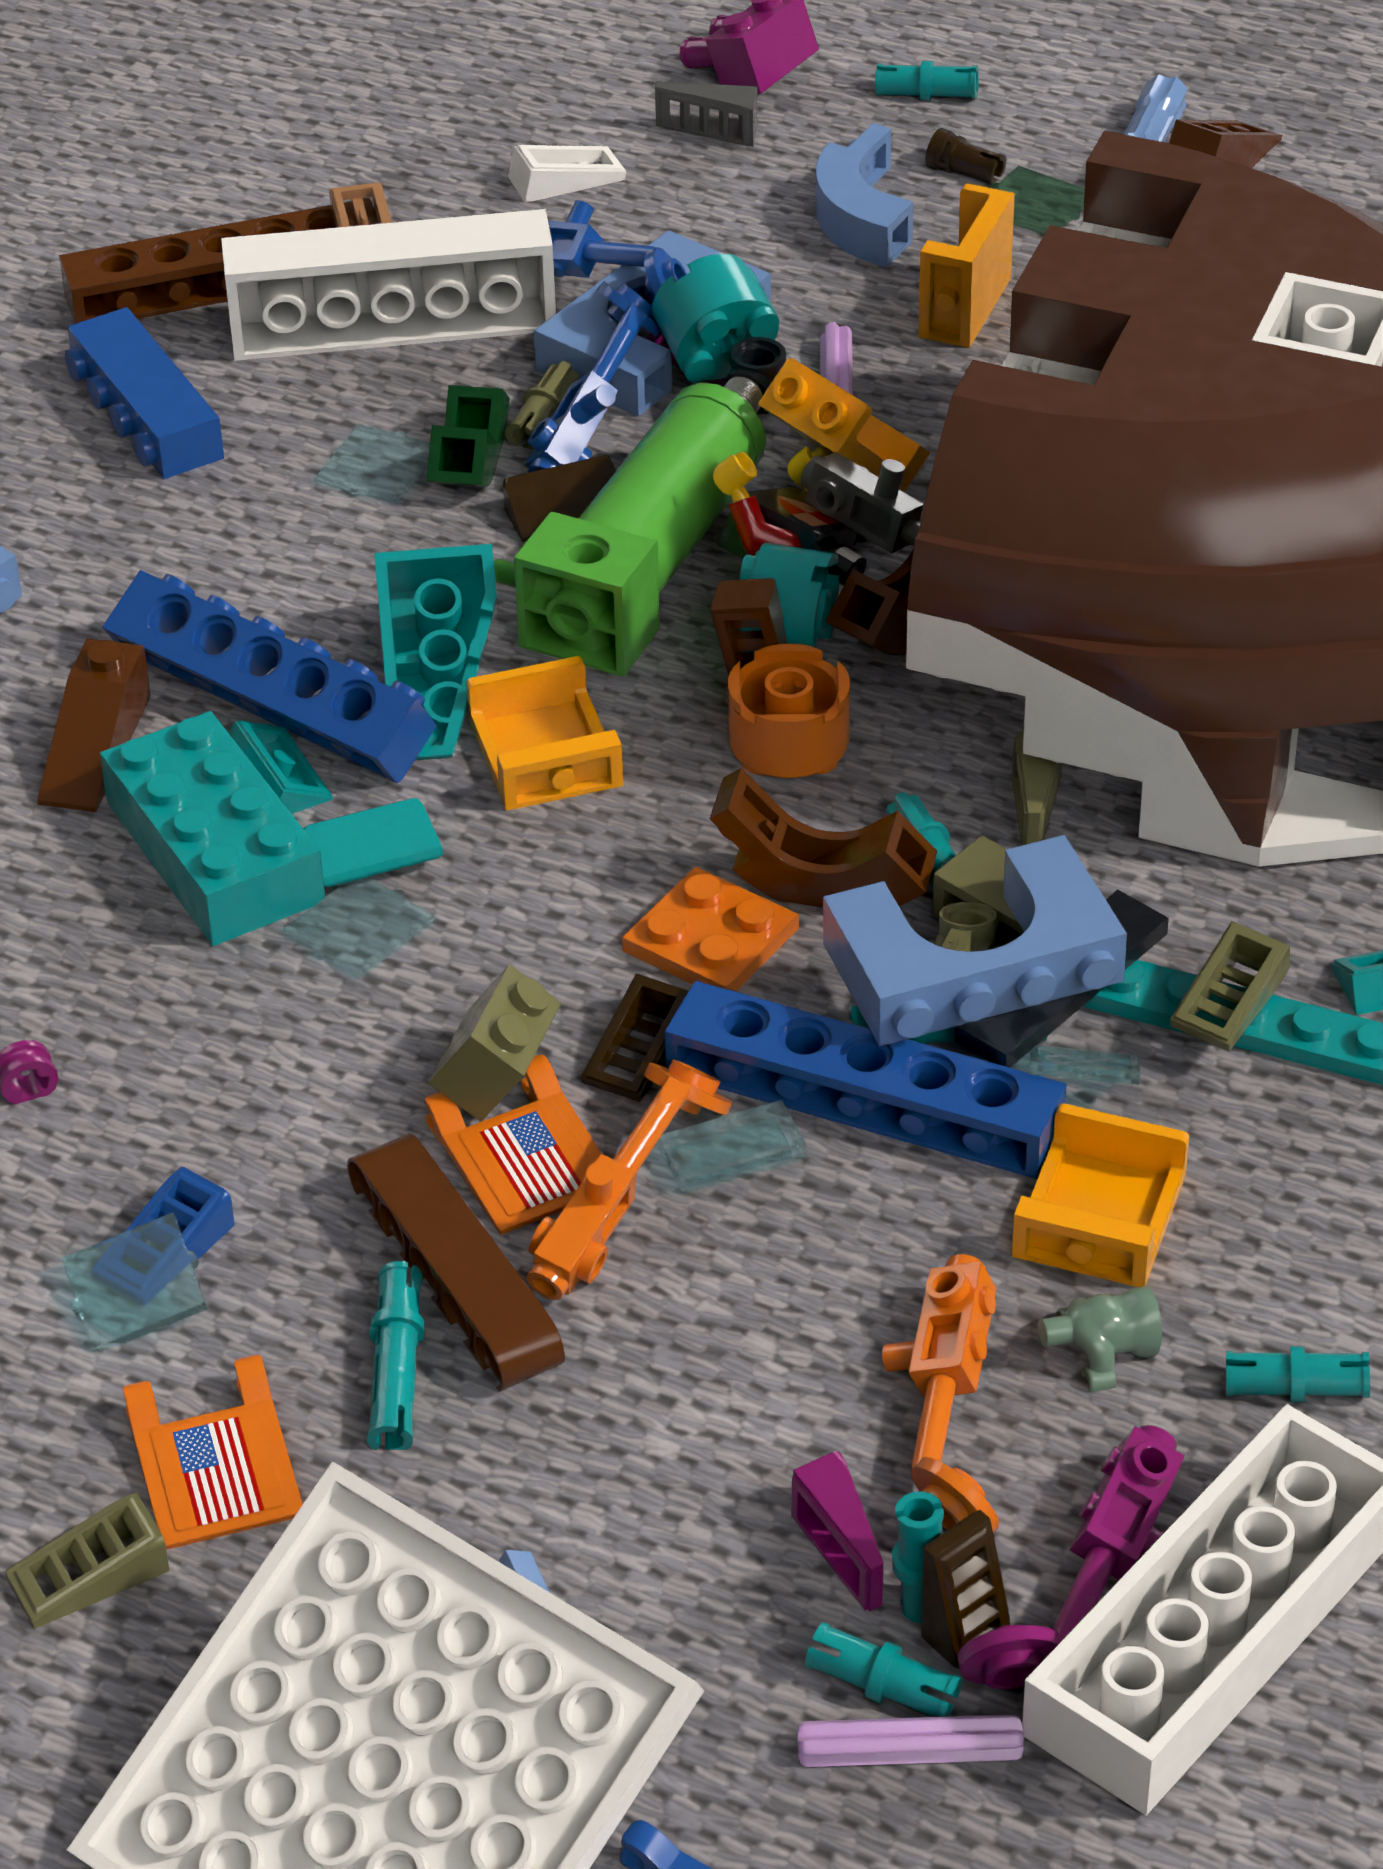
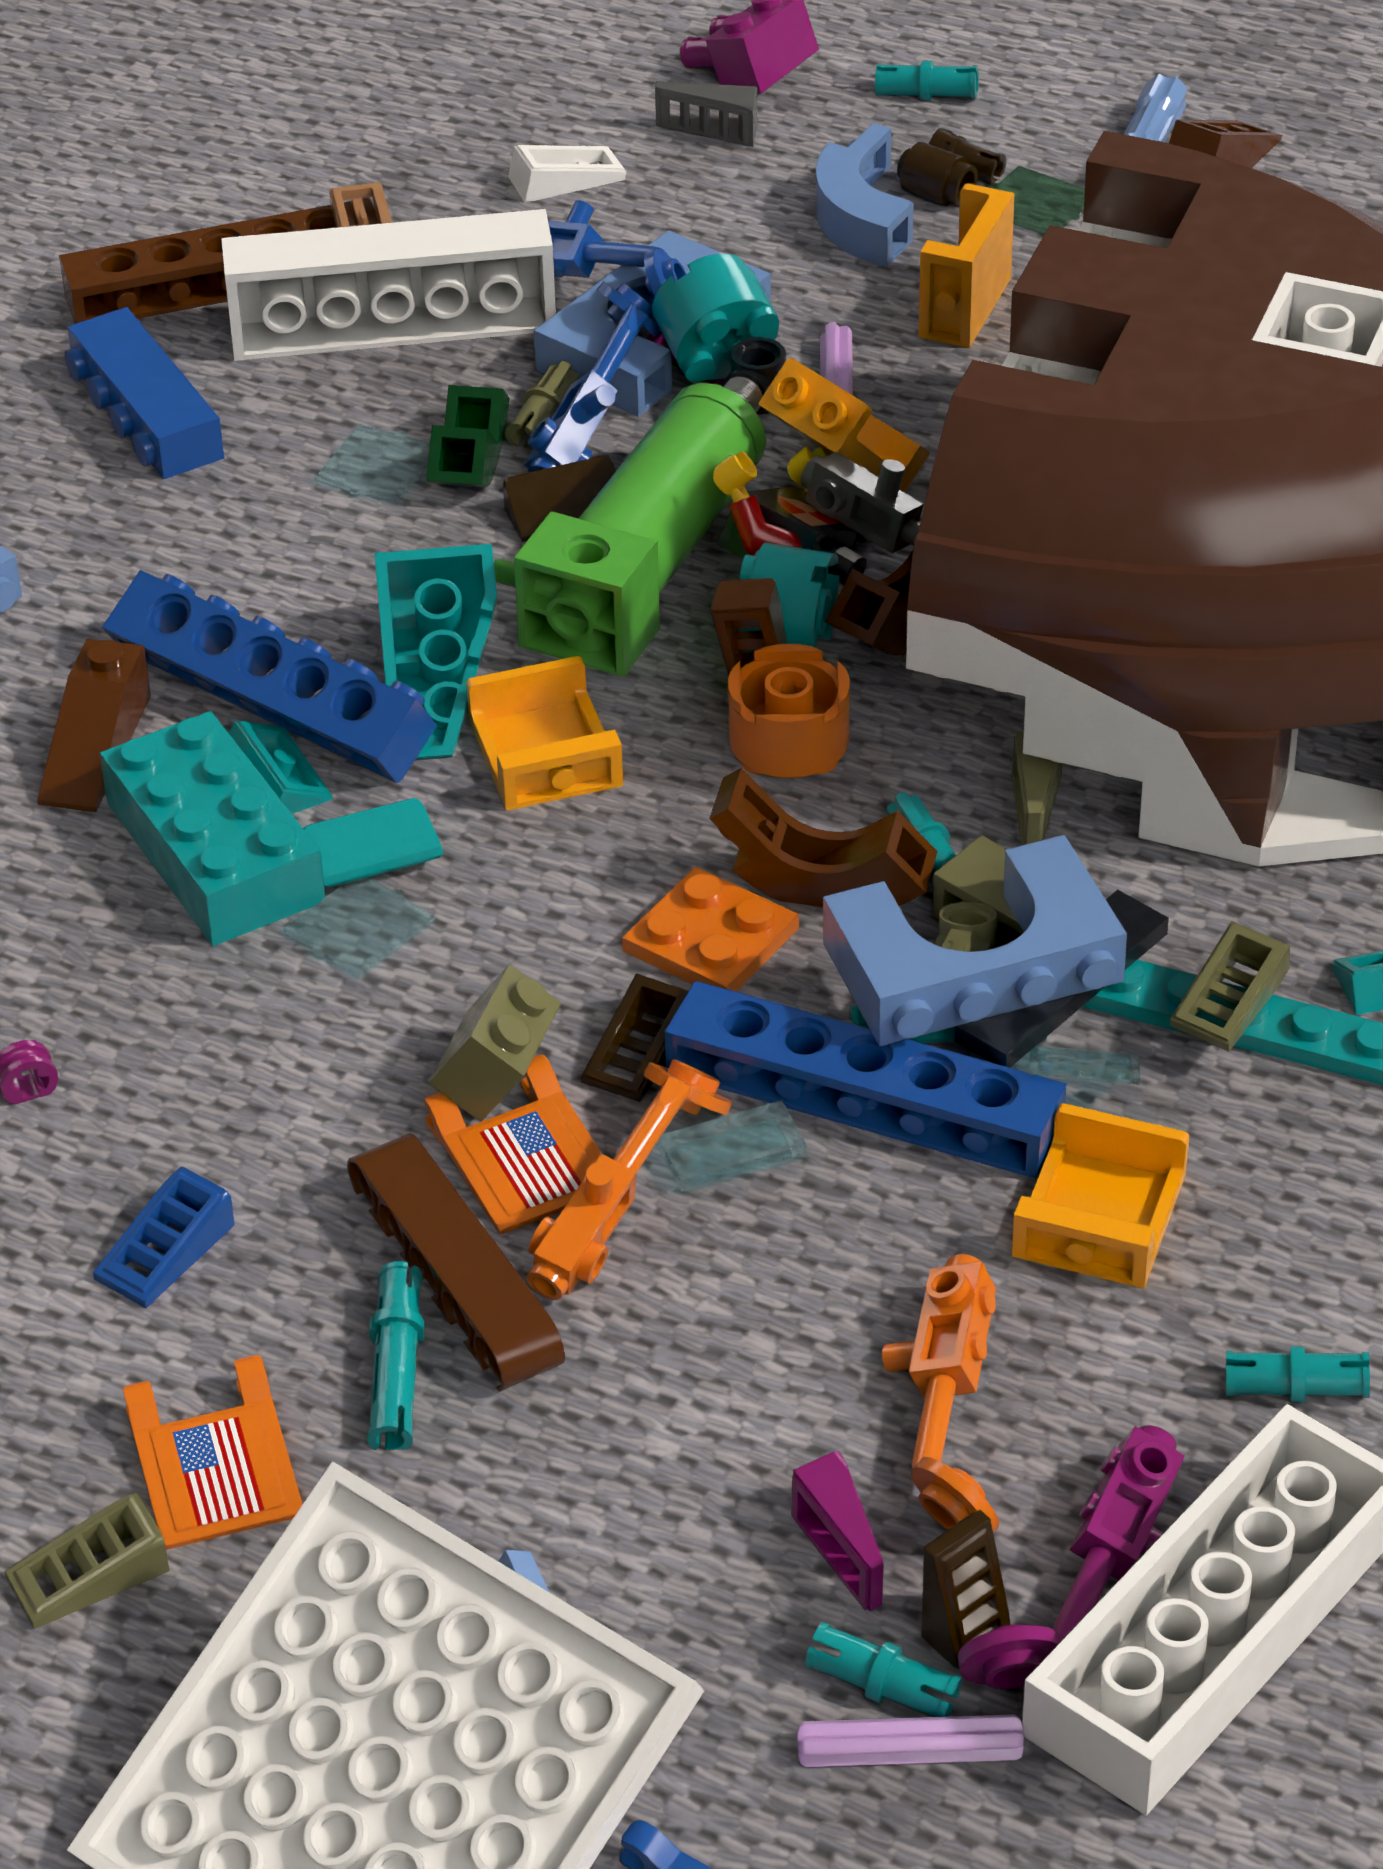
(134, 1283): clear light blue piece -> none
(918, 1524): teal pin -> none
(935, 173): none -> dark brown brick
(1106, 1327): sand green piece -> none

